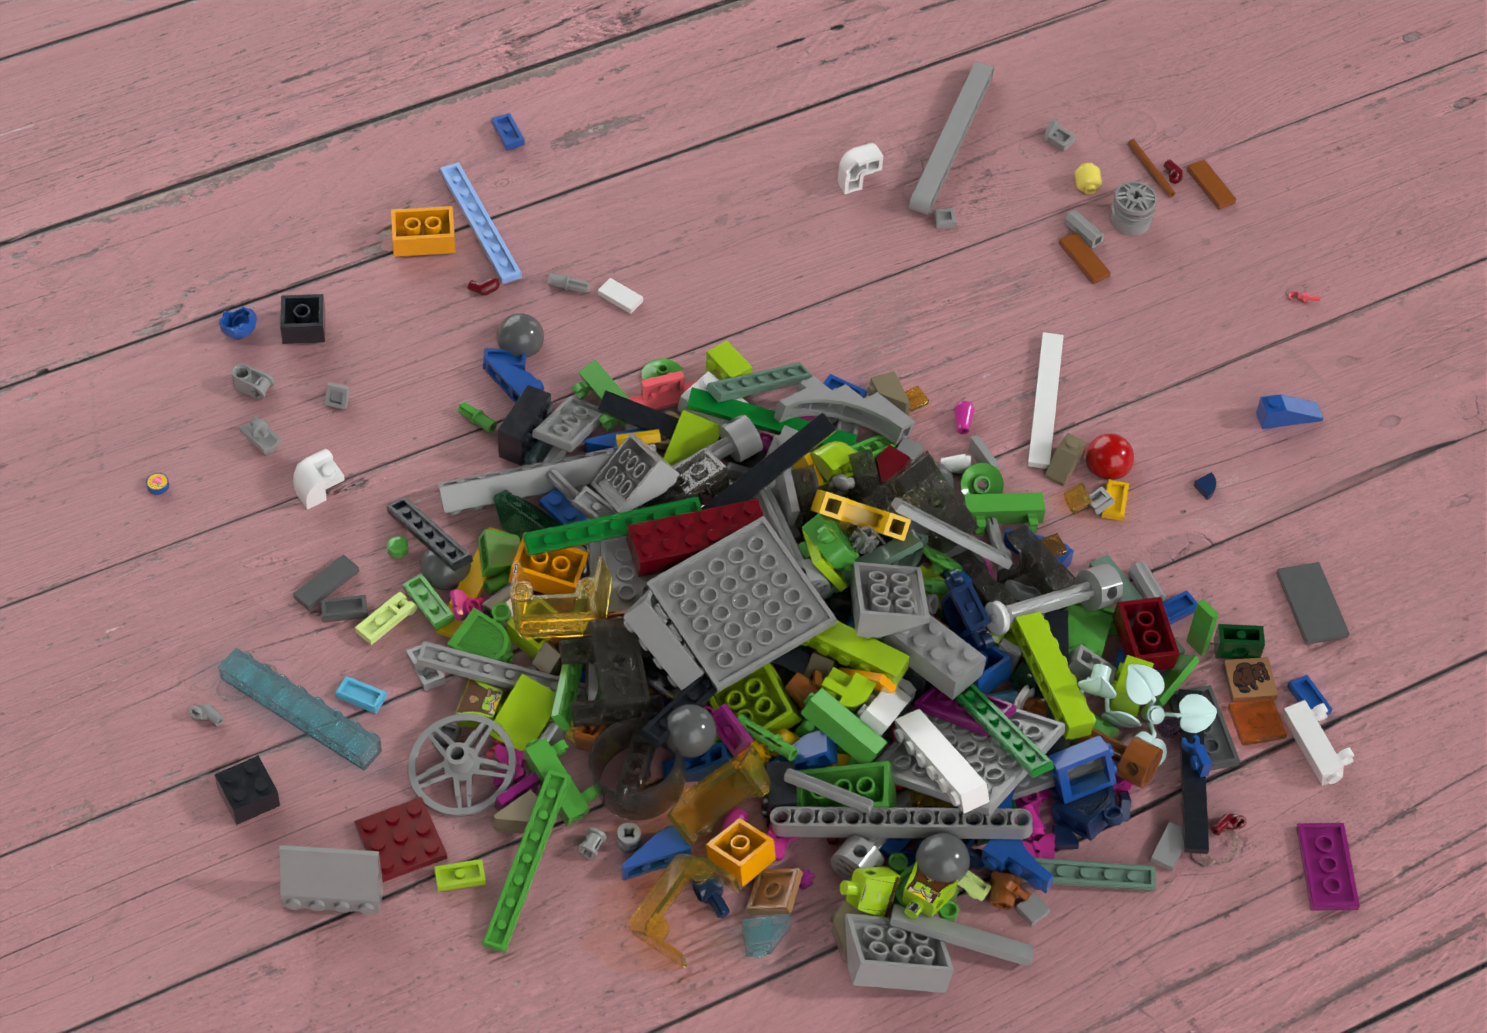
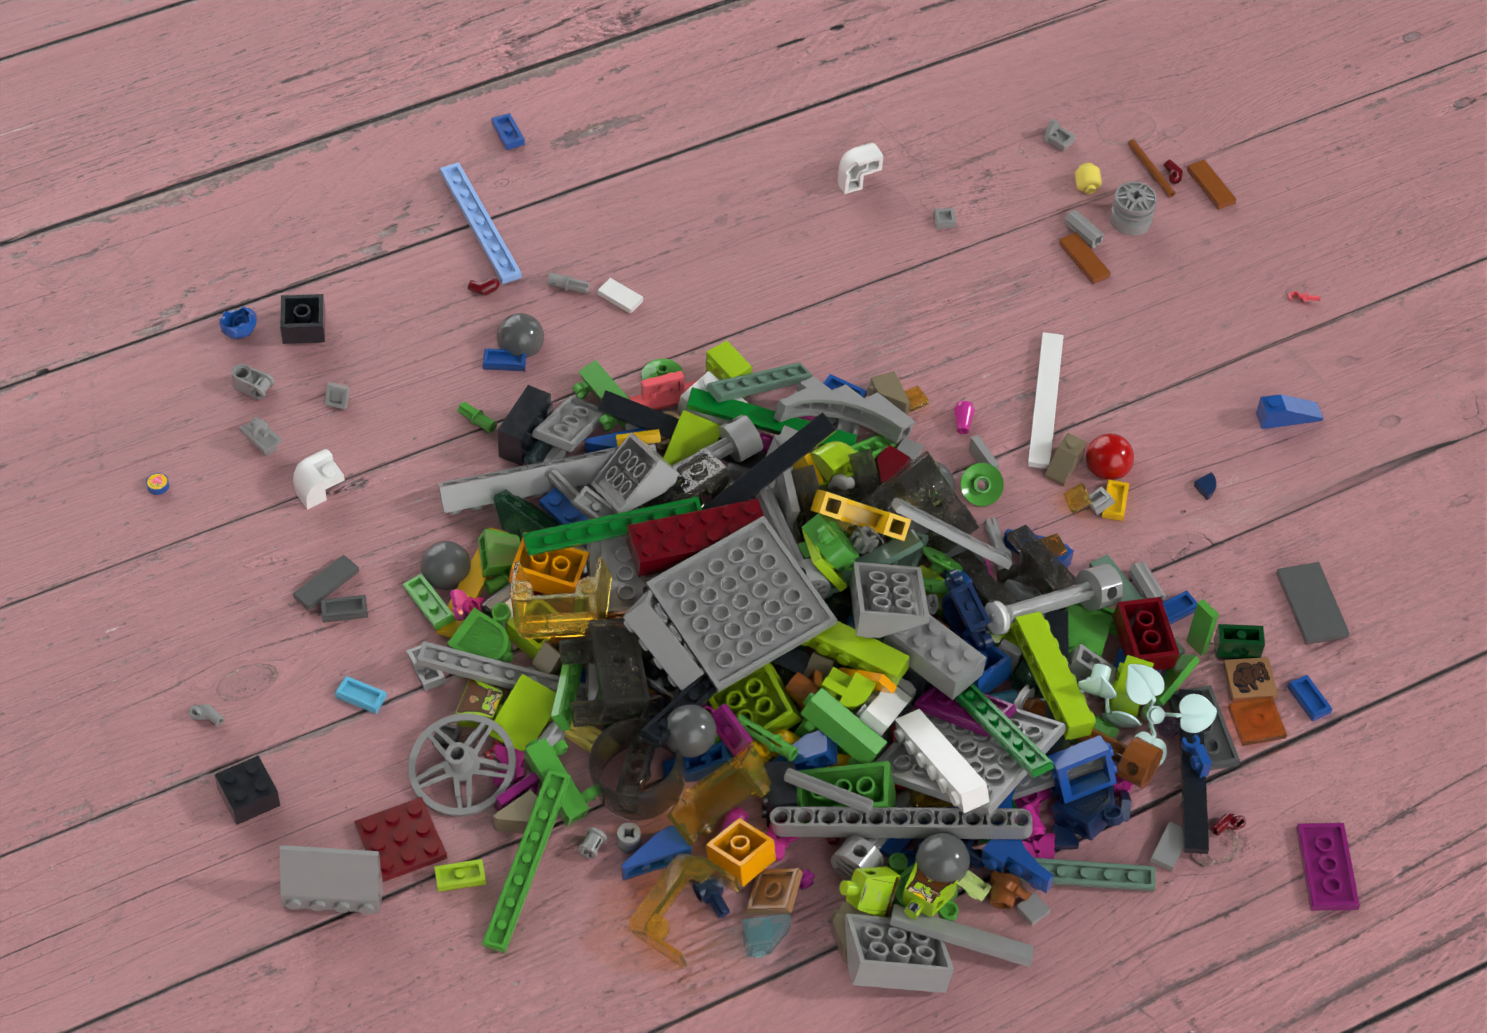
(300, 708): clear light blue brick -> none
(385, 618): yellowish green plate -> none
(397, 547): bright green tile -> none
(423, 231): light orange brick -> none
(429, 534): black tile -> none
(510, 378): blue slope -> none
(586, 736): dark orange slope -> none
(951, 138): light grey beam -> none
(957, 463): white cone -> none
(1006, 508): bright green brick -> none
(1314, 743): white brick -> none

